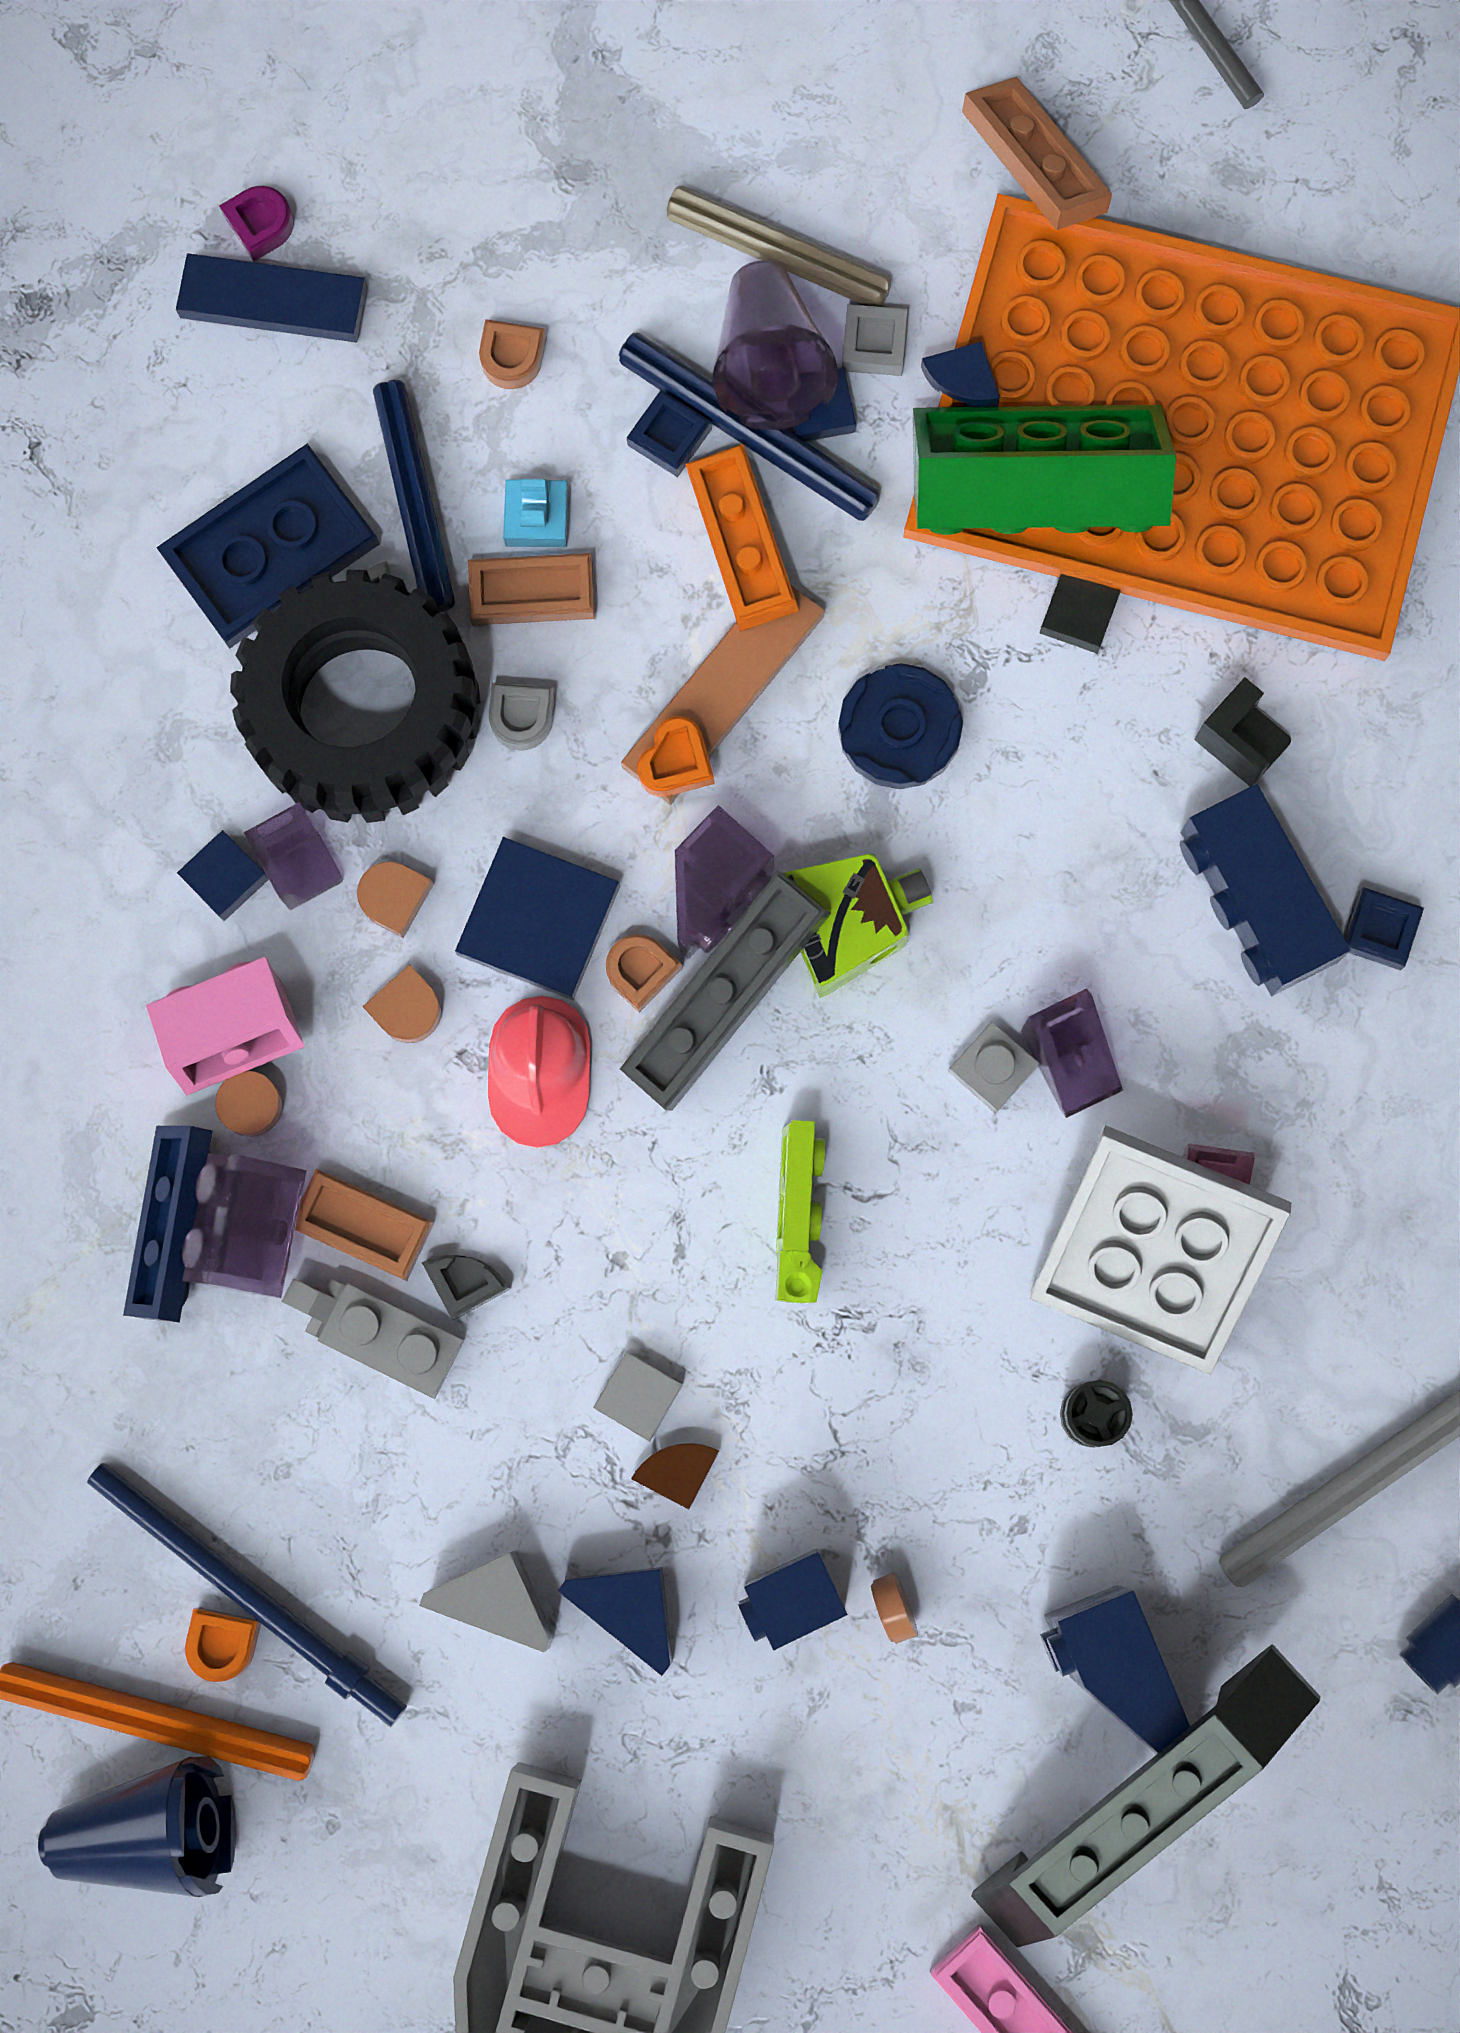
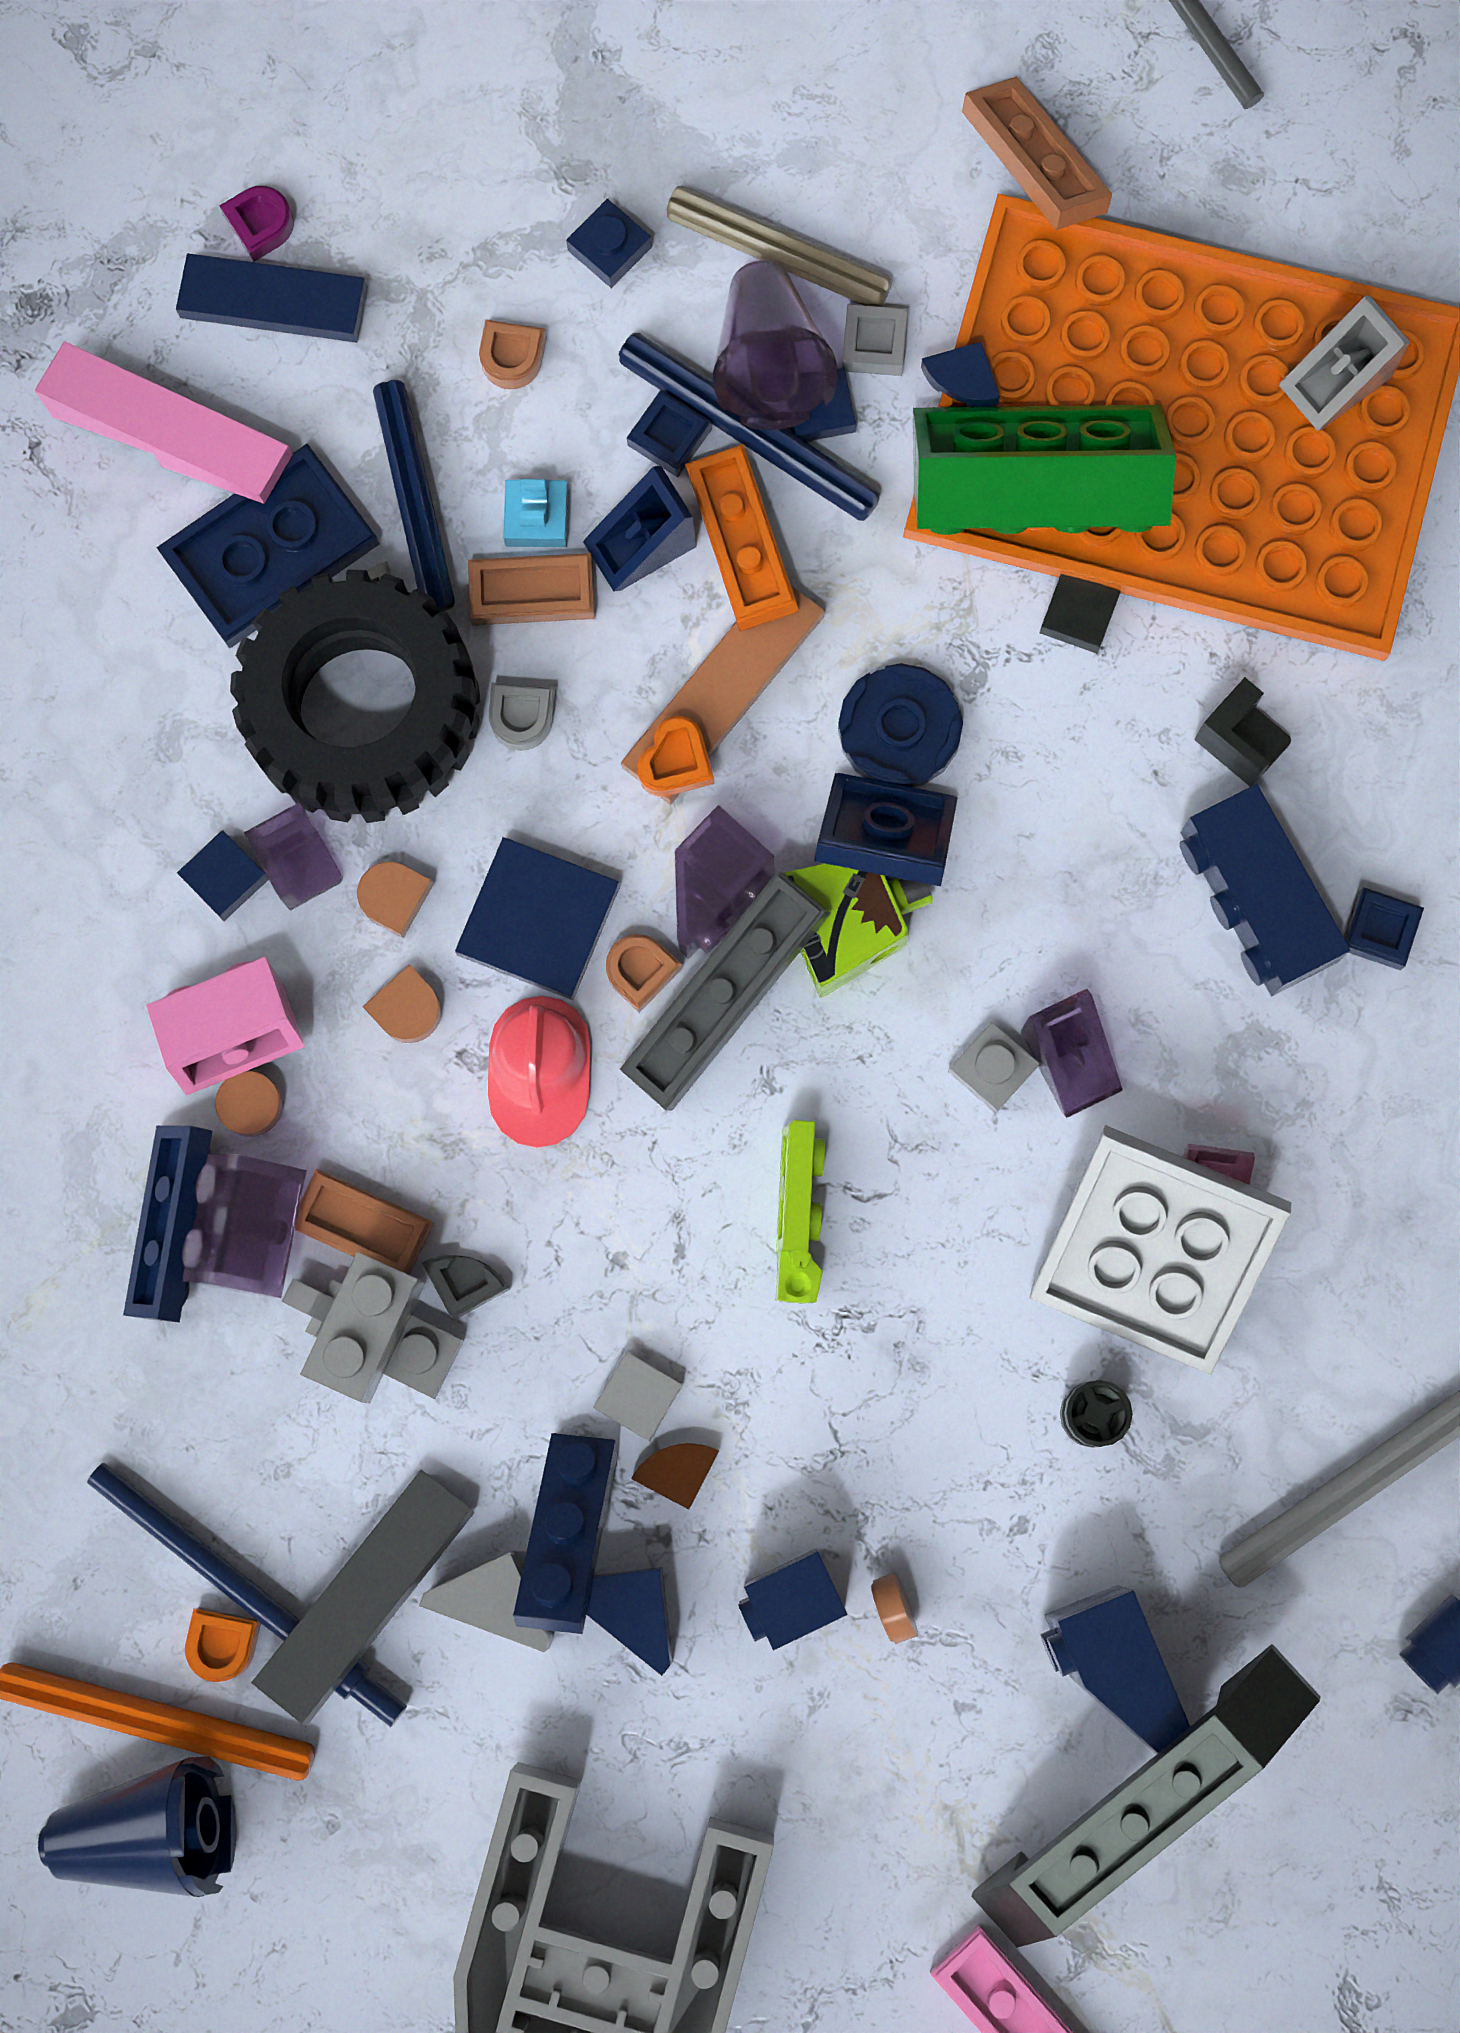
(159, 421): none -> bright pink slope
(362, 1328): none -> light grey brick
(363, 1598): none -> dark grey tile
(566, 1534): none -> dark blue plate
(609, 243): none -> dark blue plate
(642, 532): none -> dark blue slope
(886, 829): none -> dark blue tile
(1346, 364): none -> light grey slope

